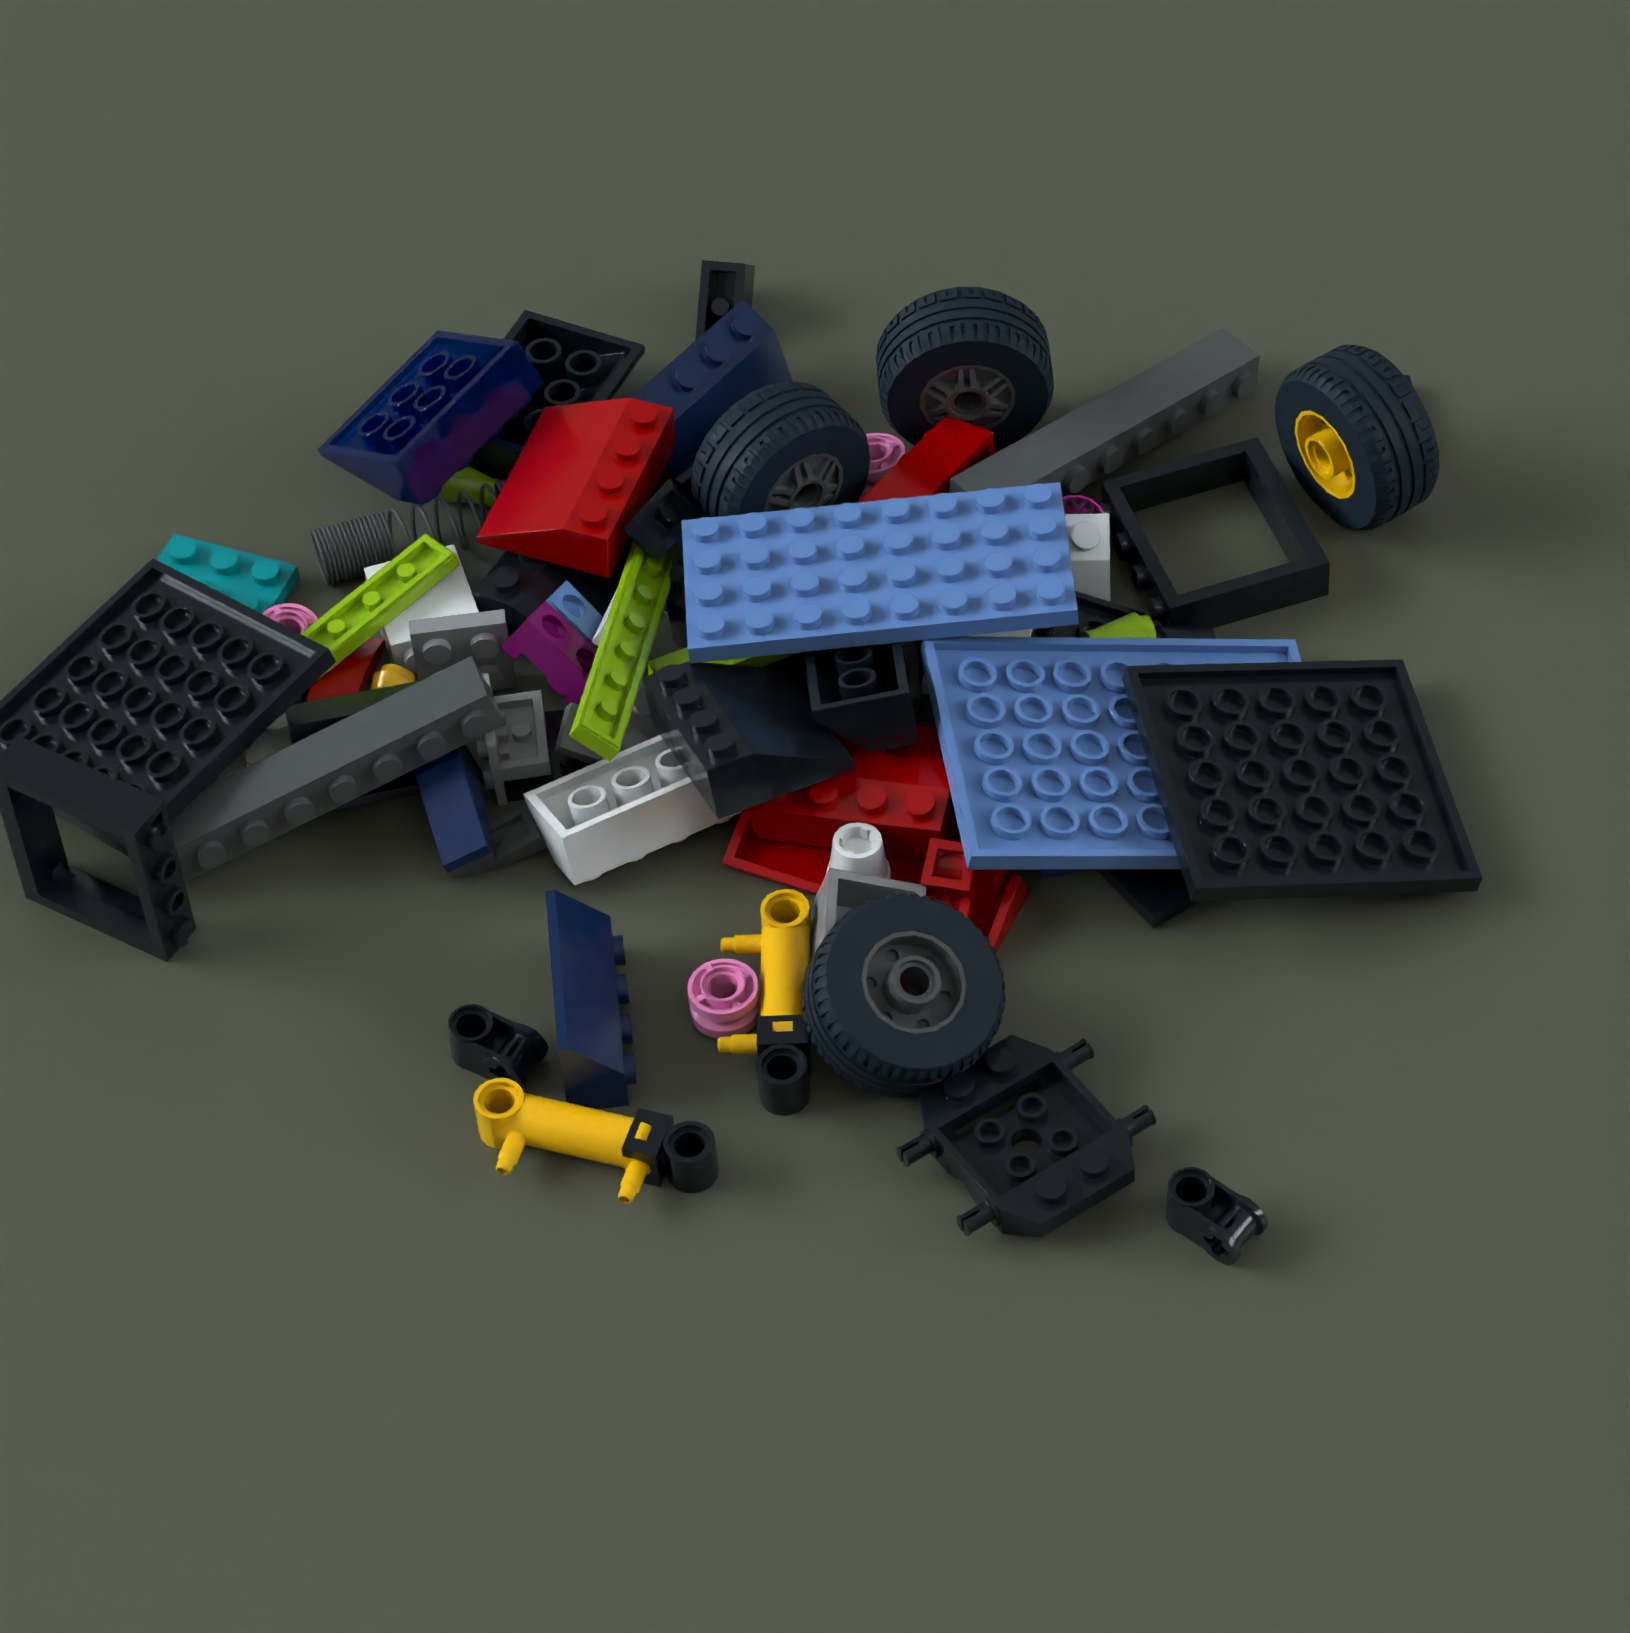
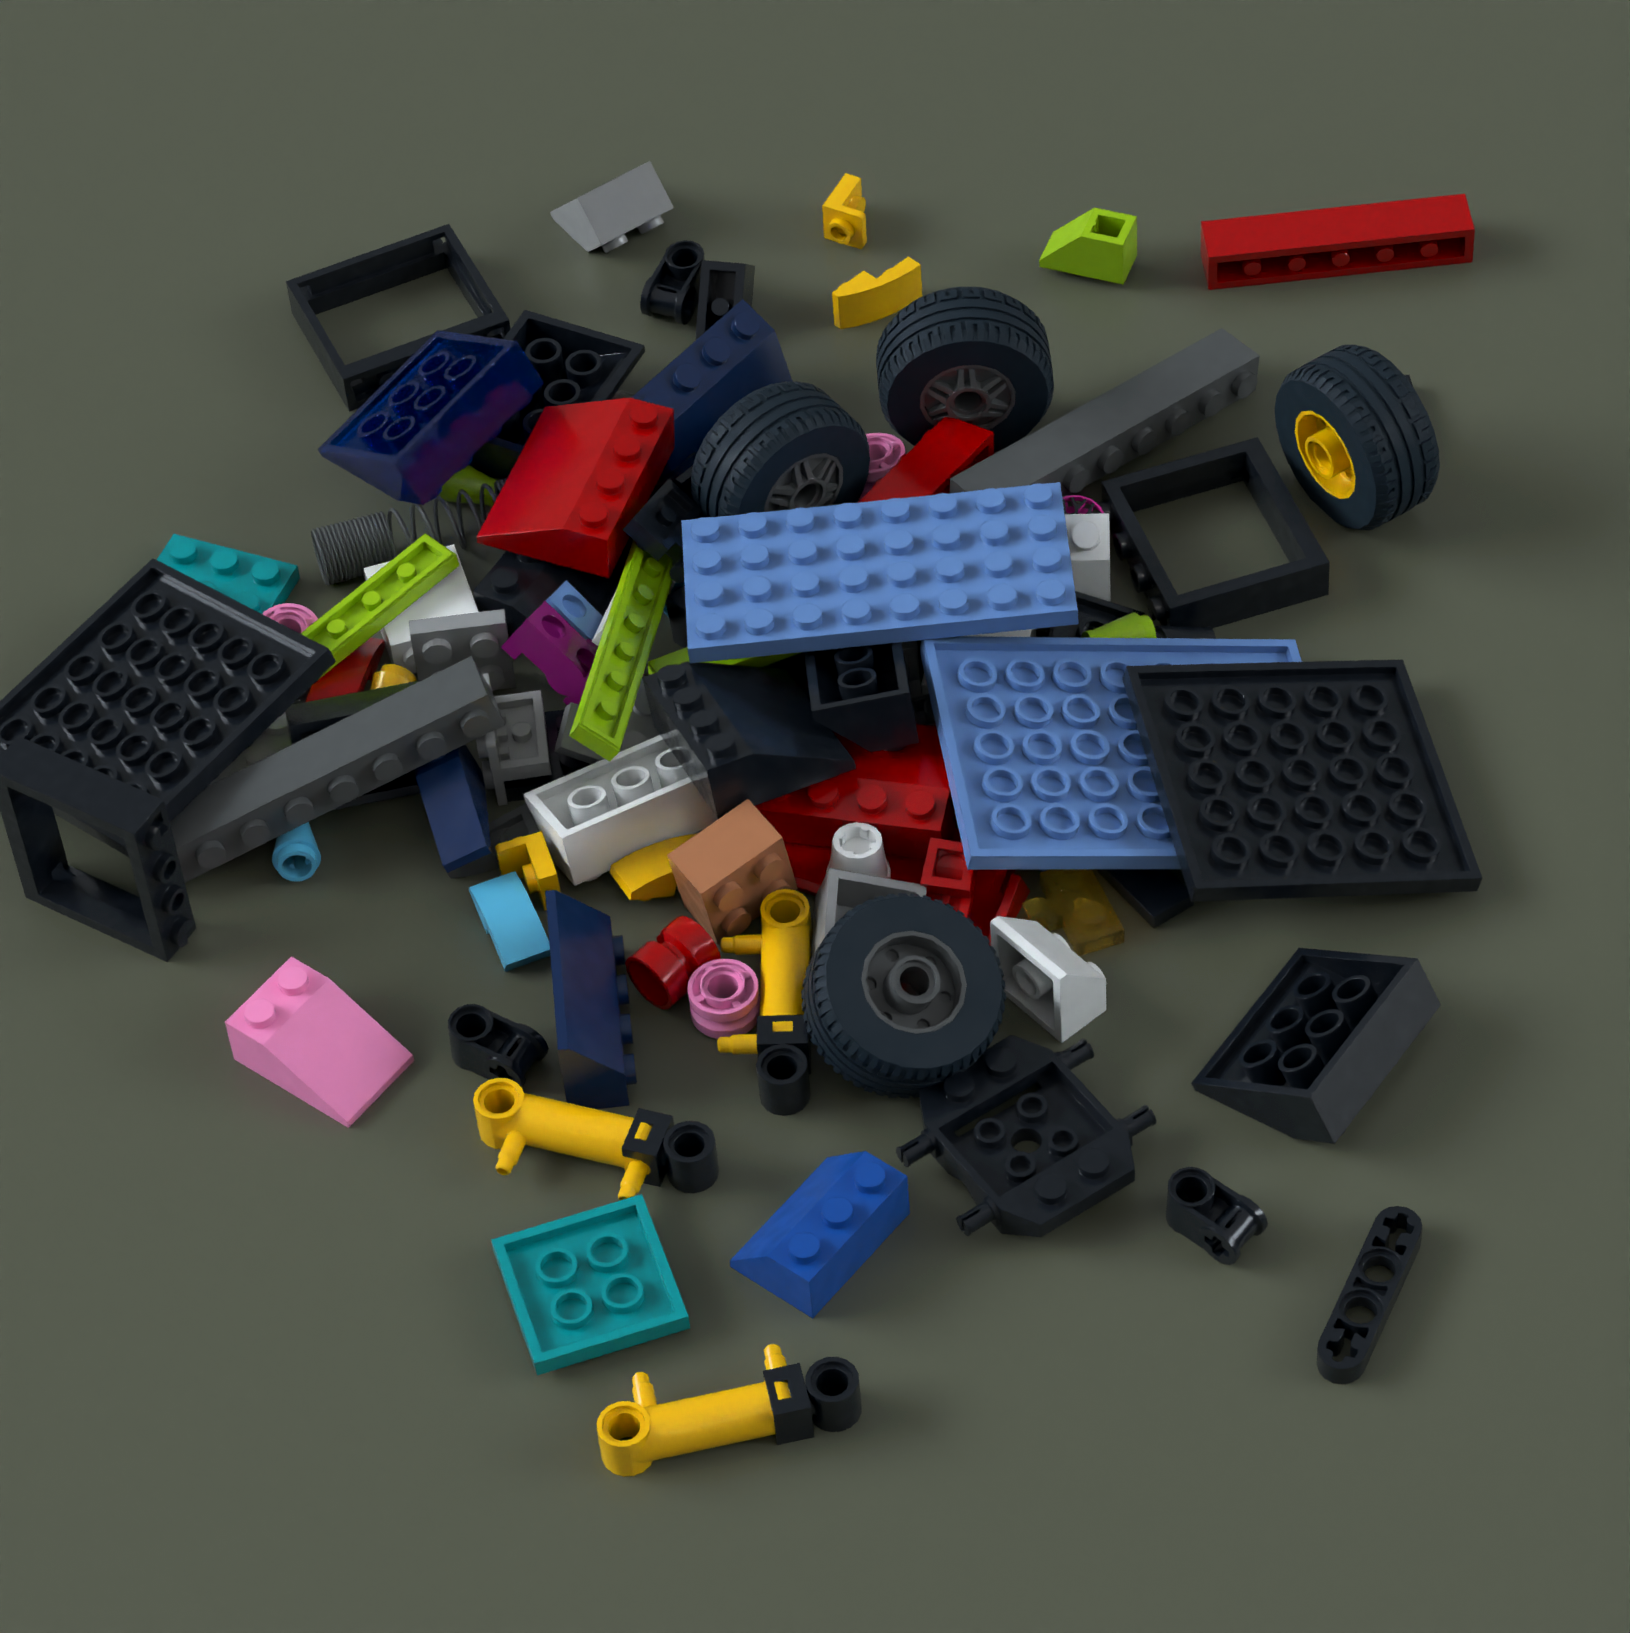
(296, 854): none -> medium azure cone
(316, 1043): none -> bright pink slope
(378, 272): none -> black window
(510, 920): none -> medium azure slope
(530, 860): none -> yellow bracket
(590, 1284): none -> teal plate
(614, 209): none -> light grey slope
(647, 871): none -> yellow slope
(665, 966): none -> red wheel
(675, 283): none -> black piece
(731, 870): none -> nougat brick
(778, 1407): none -> yellow piece
(826, 1230): none -> blue slope
(844, 213): none -> yellow bracket
(872, 298): none -> yellow slope
(1047, 976): none -> white slope
(1079, 907): none -> clear yellow plate
(1094, 246): none -> lime slope
(1320, 1041): none -> black slope
(1337, 241): none -> red brick
(1367, 1293): none -> black beam

